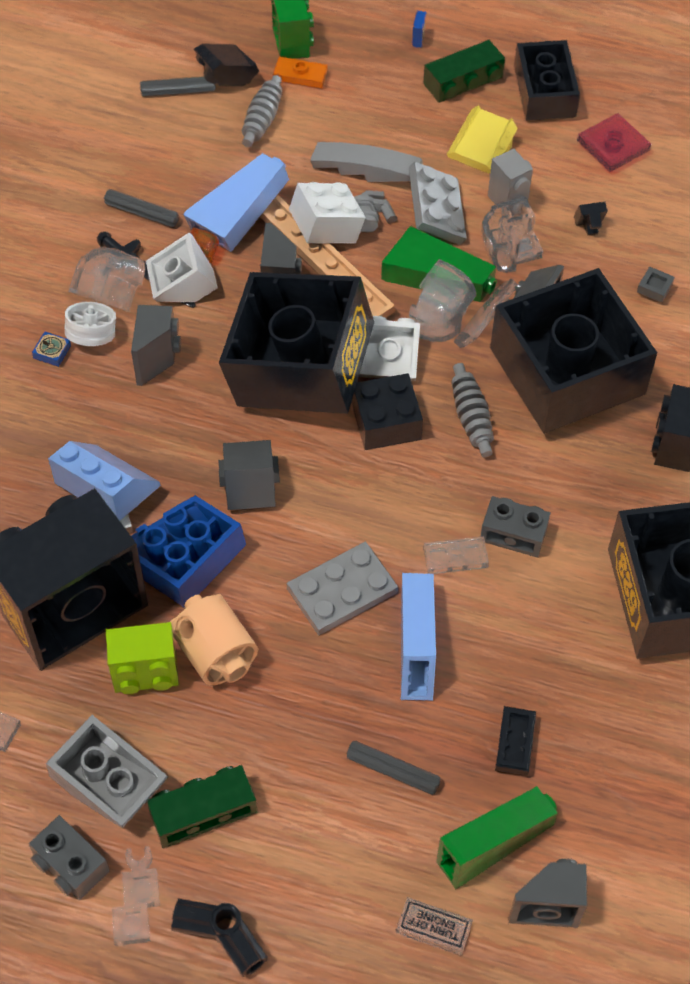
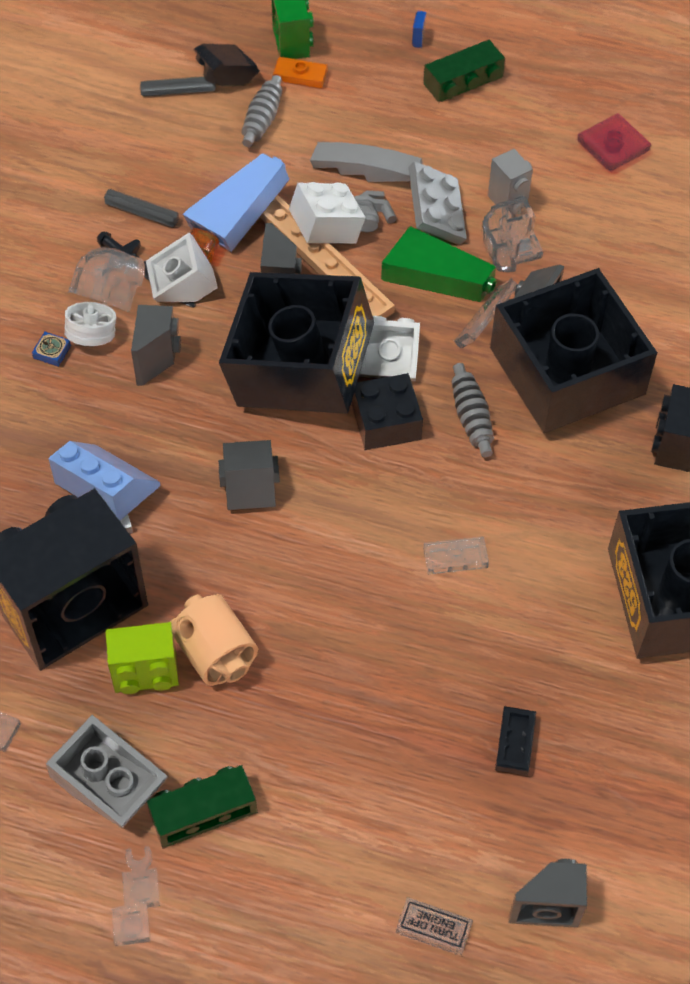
(68, 858): dark grey brick -> none
(187, 548): blue wedge -> none
(238, 941): black piece -> none
(342, 588): light grey plate -> none
(393, 767): dark grey axle -> none
(417, 636): light blue slope -> none
(442, 302): clear brick -> none
(482, 139): light yellow slope -> none
(494, 835): green slope -> none
(515, 526): dark grey brick -> none
(546, 80): black brick -> none
(591, 216): black tile -> none
(655, 284): dark grey plate -> none

